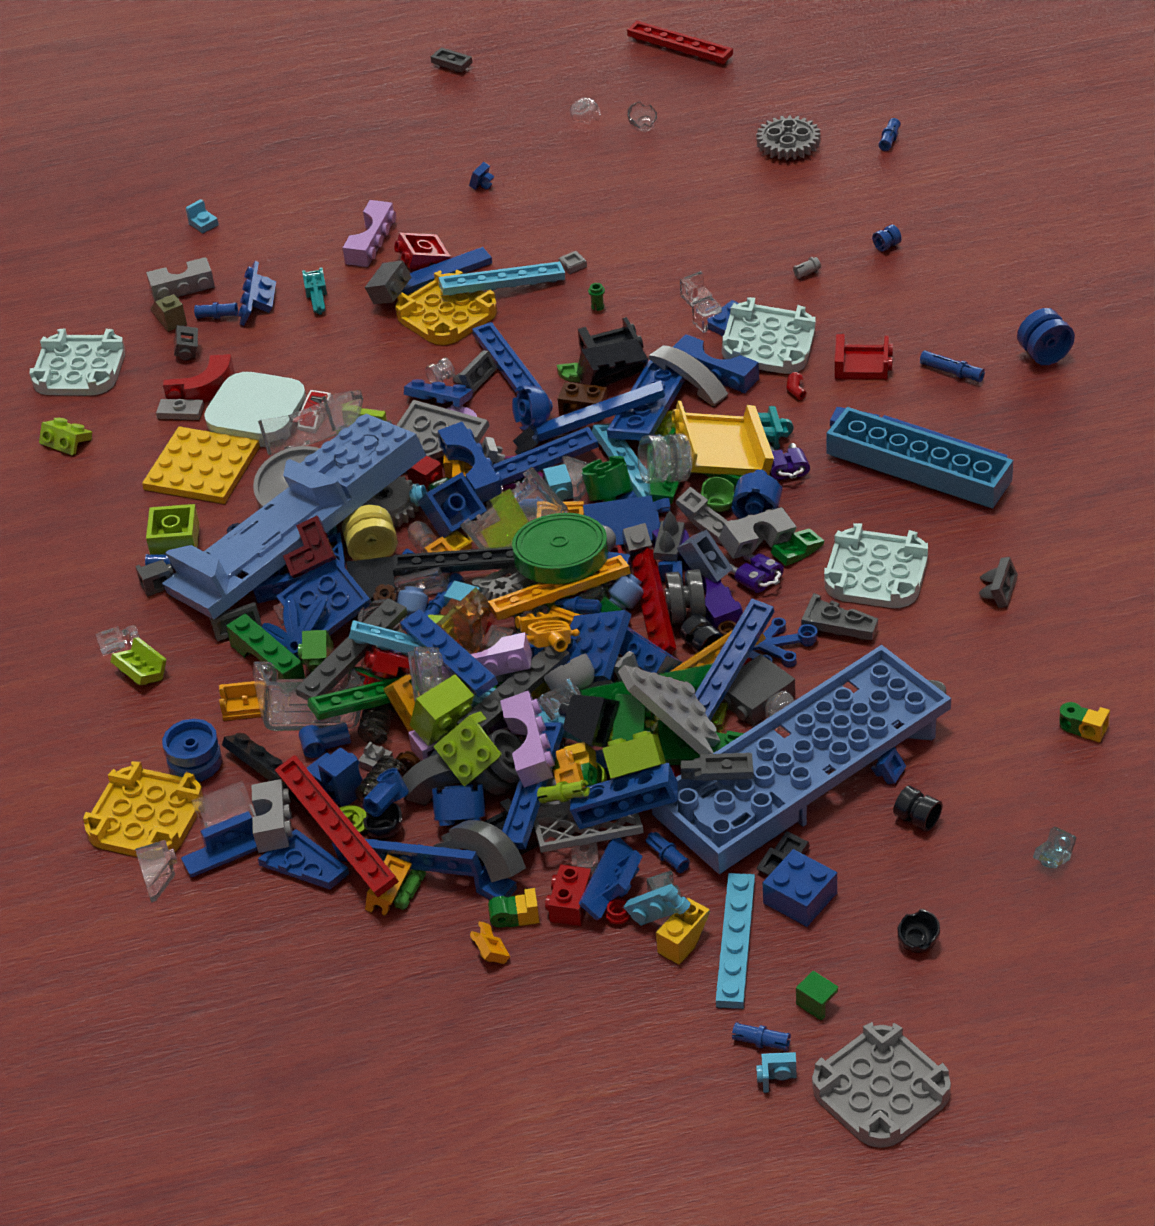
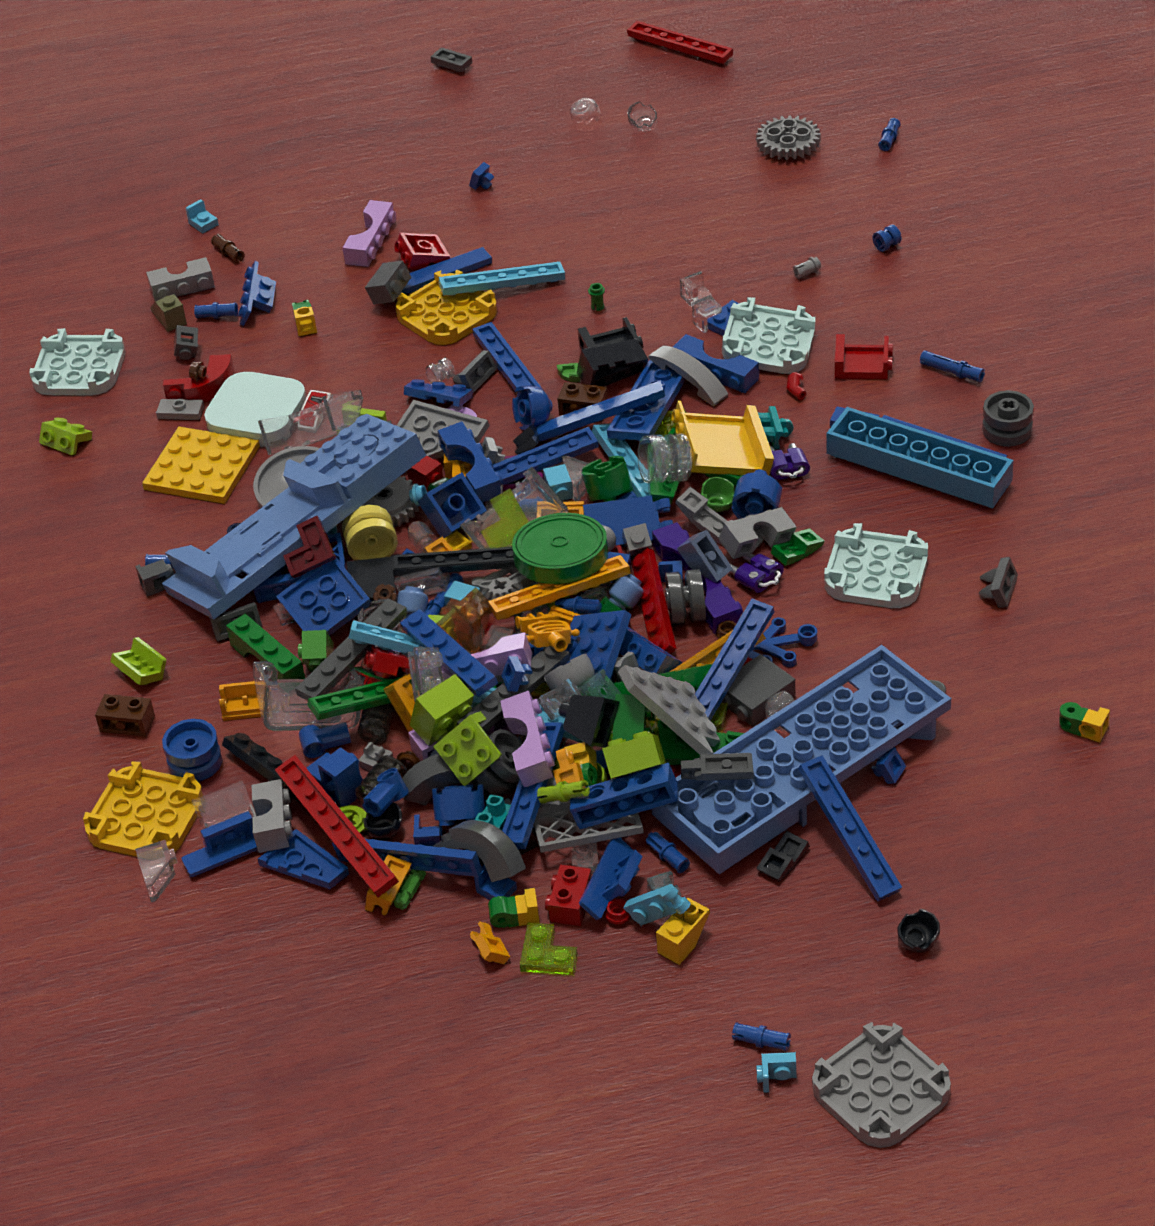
(114, 639): clear plate -> none
(125, 715): none -> reddish brown brick
(172, 528): lime brick -> none
(197, 371): none -> reddish brown plate
(227, 248): none -> reddish brown pin
(291, 621): blue plant -> none
(304, 318): none -> yellow leg
(315, 288): teal connector -> none
(426, 835): none -> blue panel
(495, 812): none -> teal hips
(514, 673): none -> blue tile
(542, 956): none -> clear neon green plate
(573, 262): light grey tile -> none
(594, 684): none -> clear light blue brick
(669, 538): dark grey tile -> none
(699, 632): black wheel -> none
(735, 941): medium azure plate -> none
(800, 887): blue brick -> none
(814, 994): green panel -> none
(836, 620): dark grey wing -> none
(850, 828): none -> blue plate
(920, 809): black wheel -> none
(1007, 418): none -> dark grey wheel
(1045, 336): blue wheel -> none
(1056, 849): clear light blue bracket -> none

